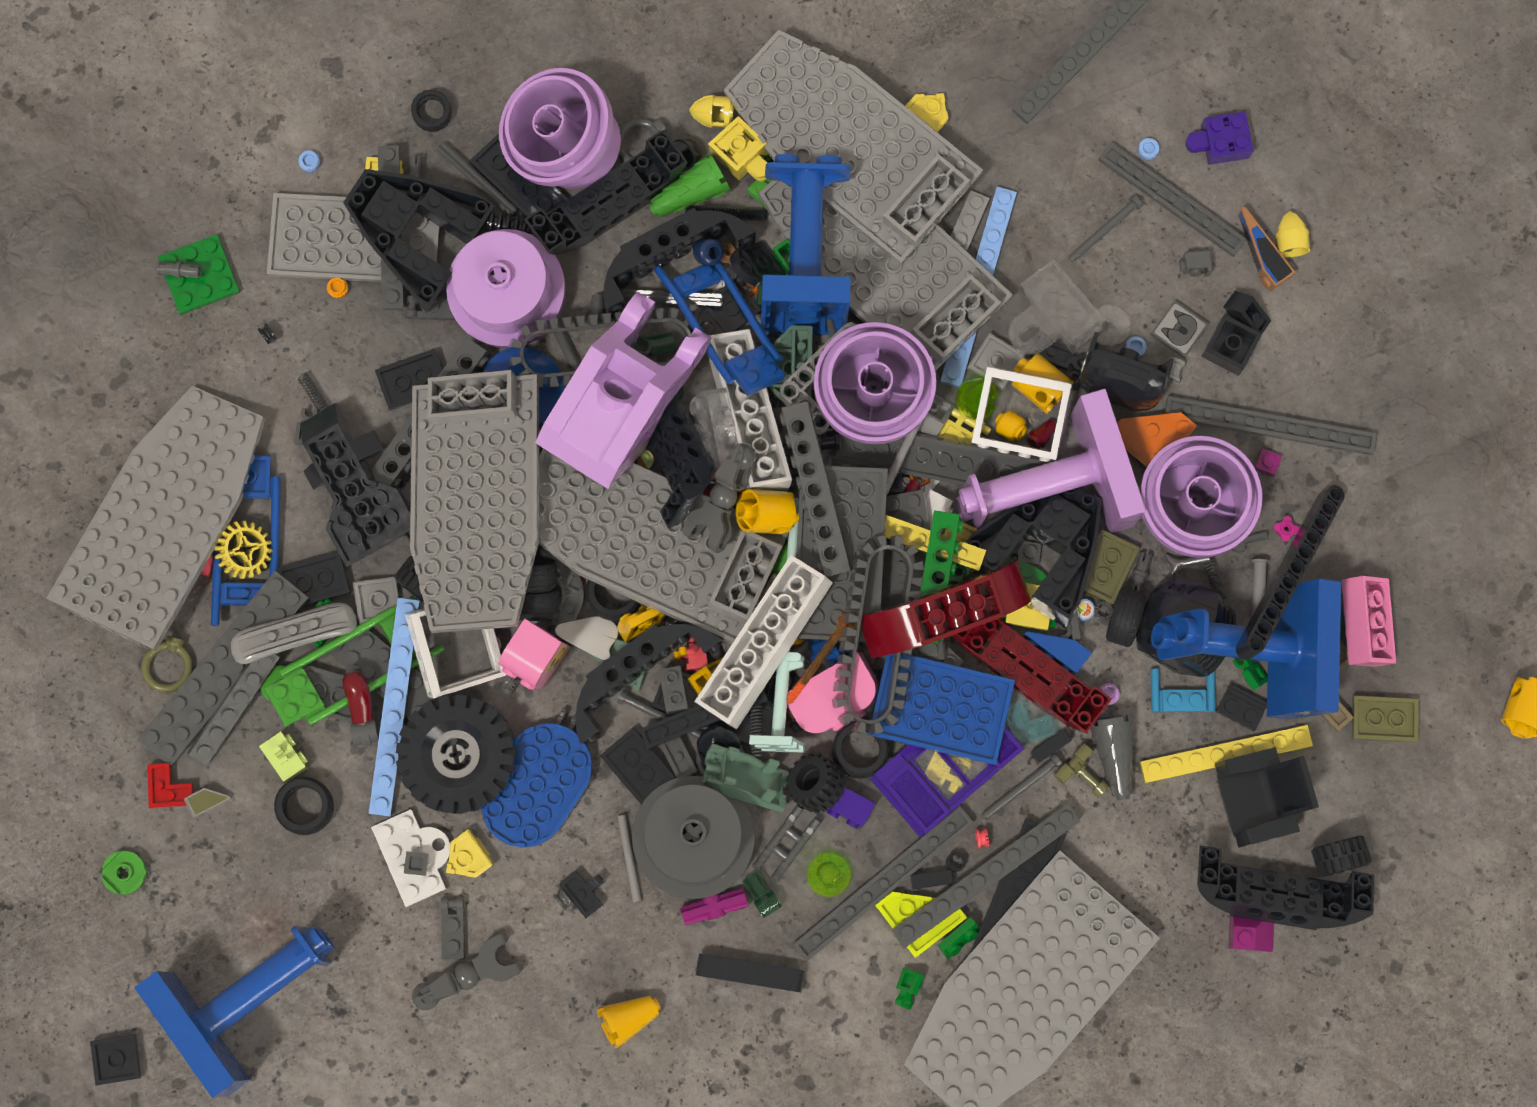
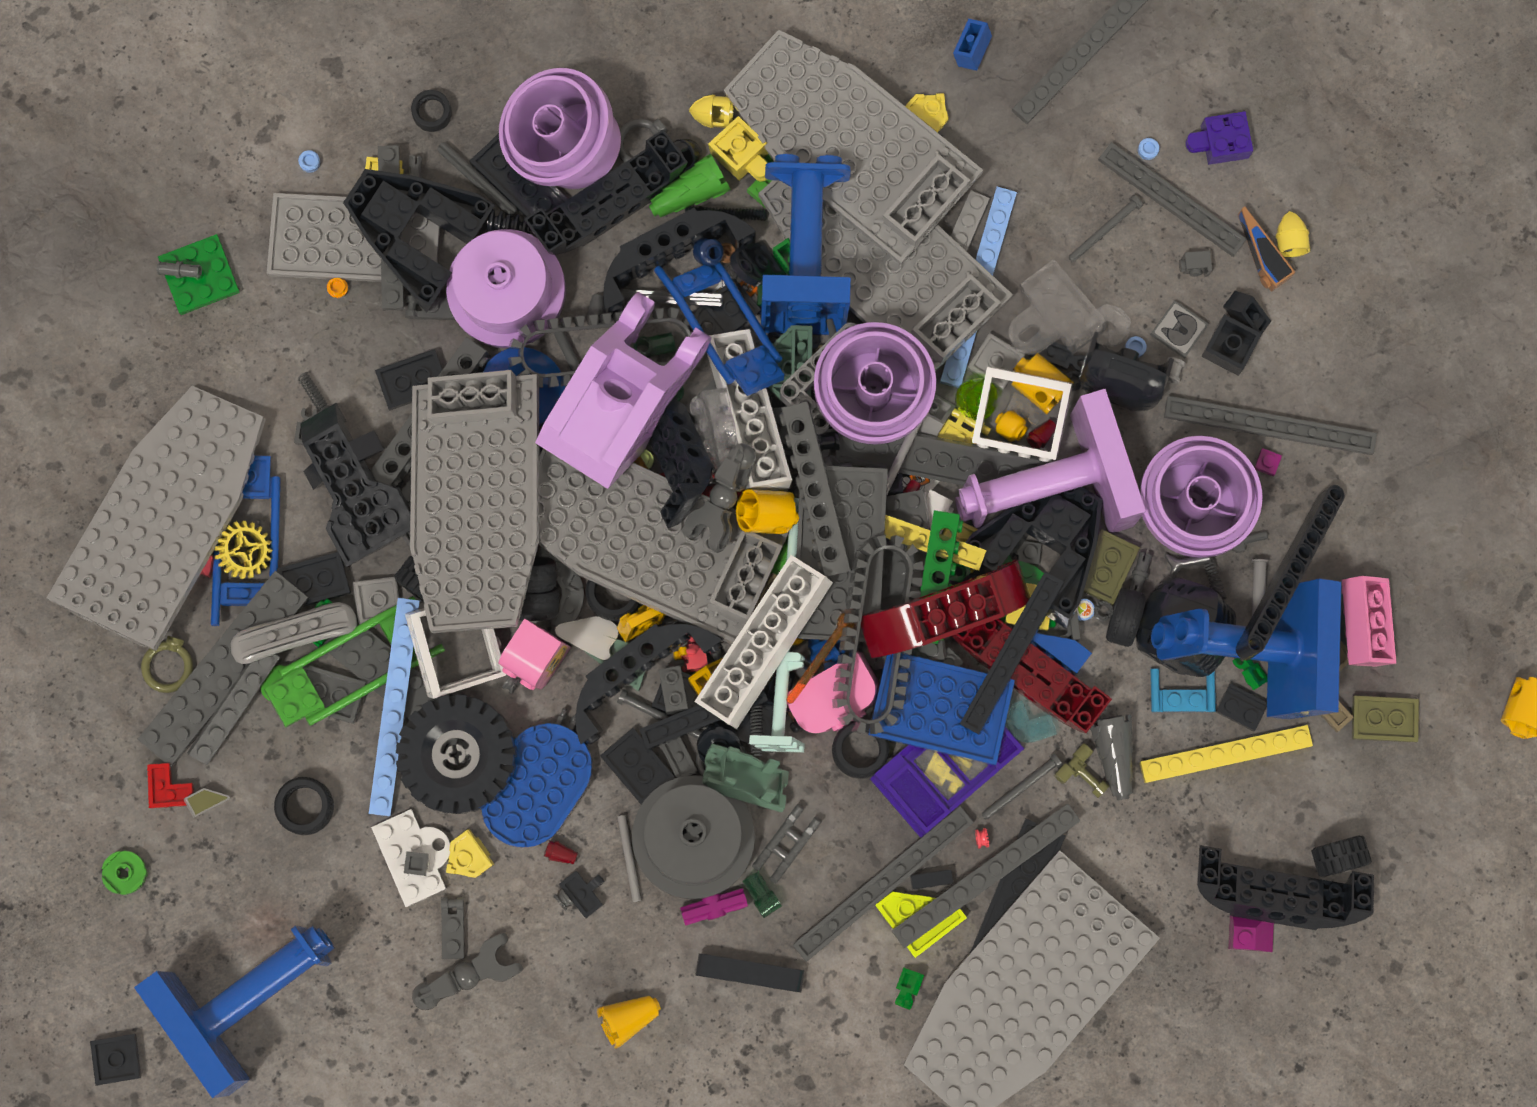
(268, 334): black bush -> none
(284, 757): yellowish green brick -> none
(360, 706): dark red piece -> none
(559, 852): none -> dark red cone
(826, 790): black tyre -> none
(828, 875): clear neon green plate -> none
(852, 808): dark purple brick -> none
(958, 855): black bush -> none
(959, 938): green plate -> none
(972, 44): none -> blue brick
(1012, 653): none -> black plate
(1050, 747): black piece -> none
(1112, 691): lavender plate -> none
(1150, 434): orange plate -> none
(1264, 795): black piece -> none
(1280, 528): dark pink plate -> none

